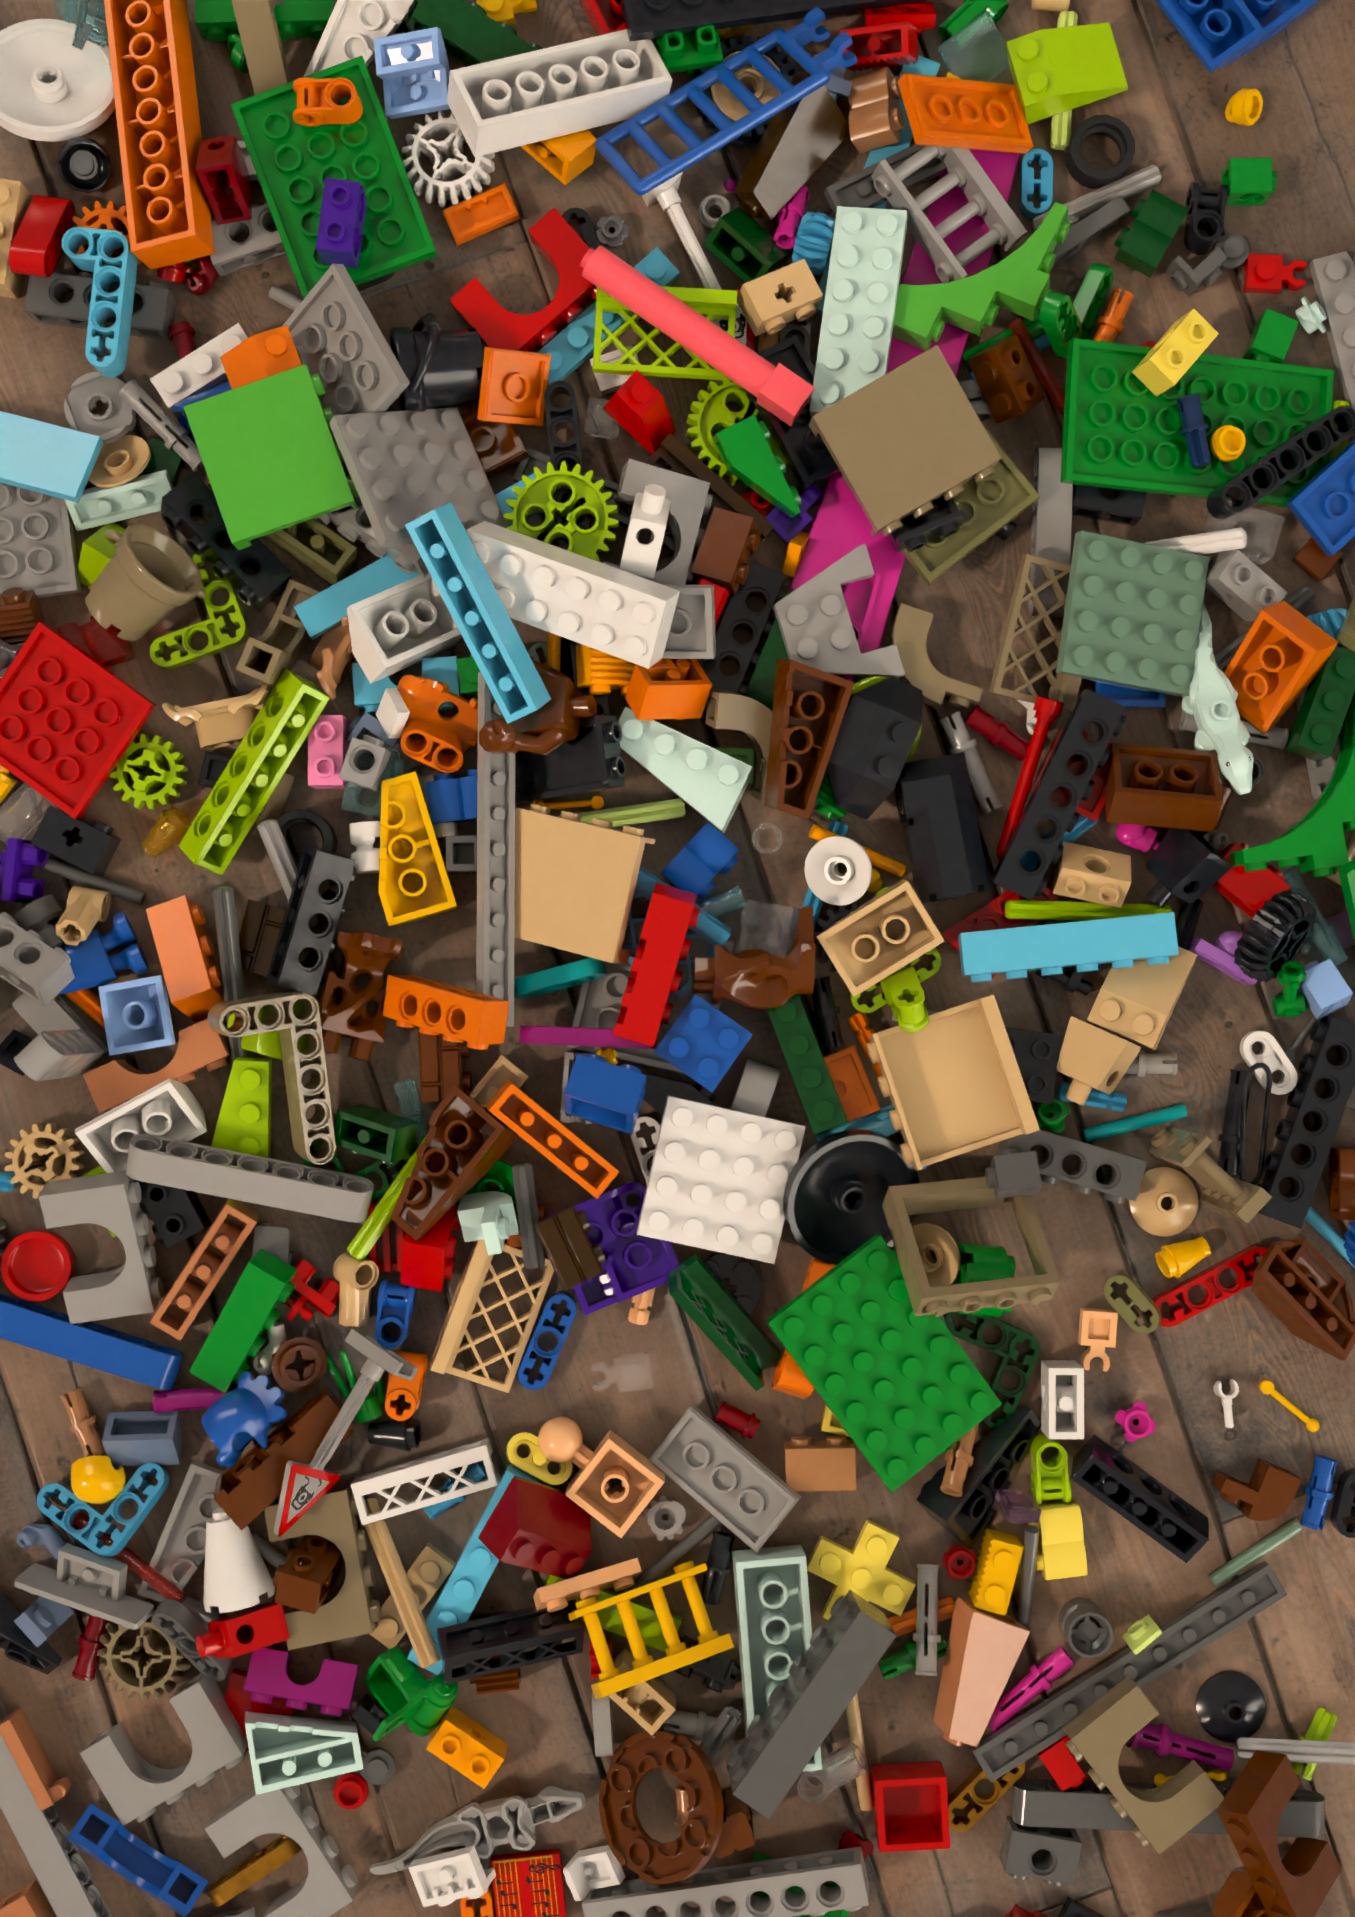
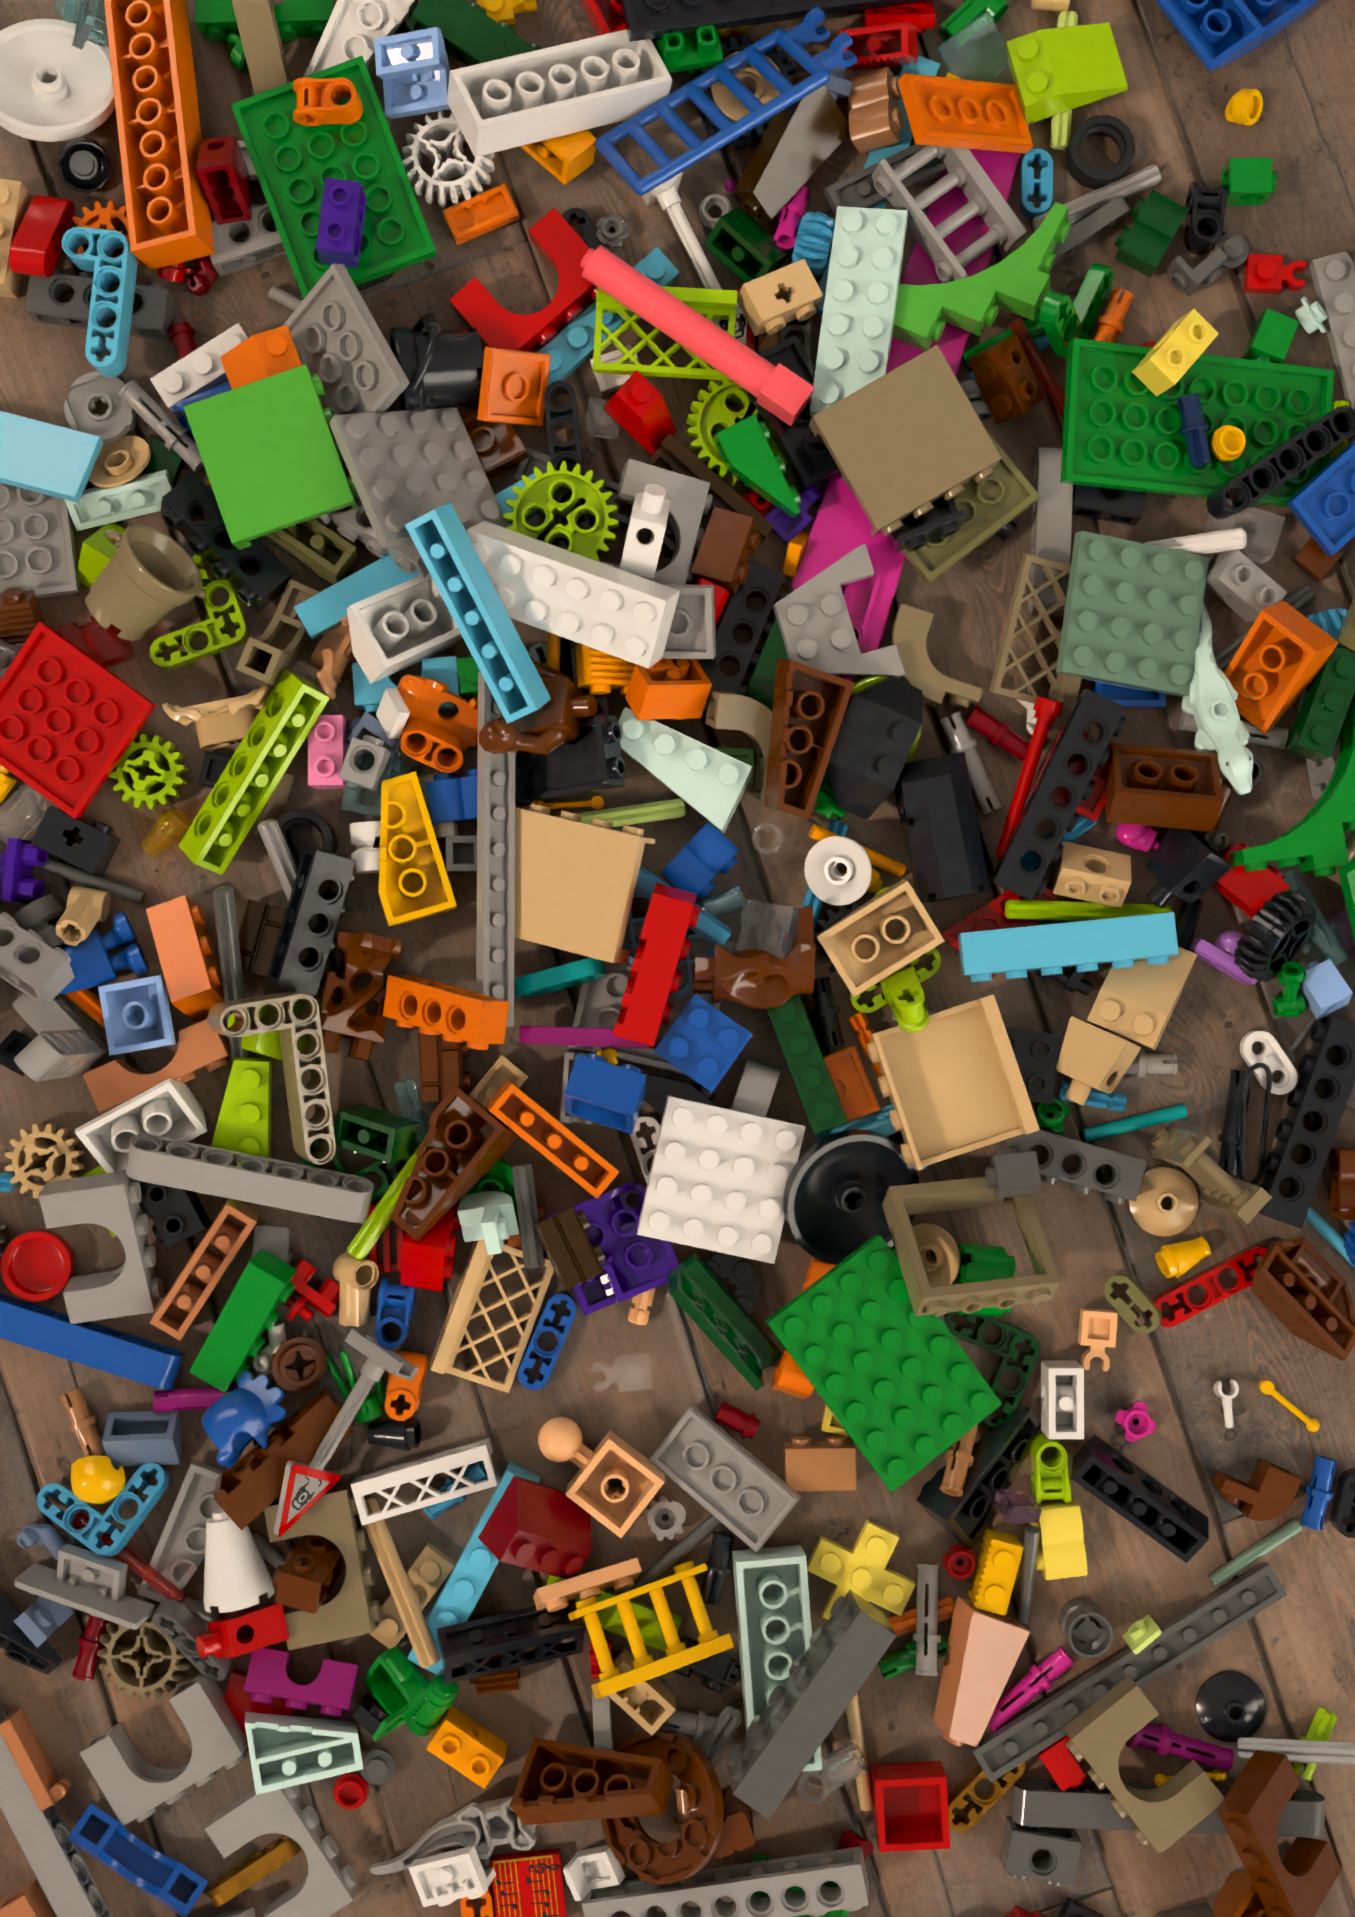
(536, 1462): light yellow plate -> none
(588, 1784): none -> reddish brown wedge

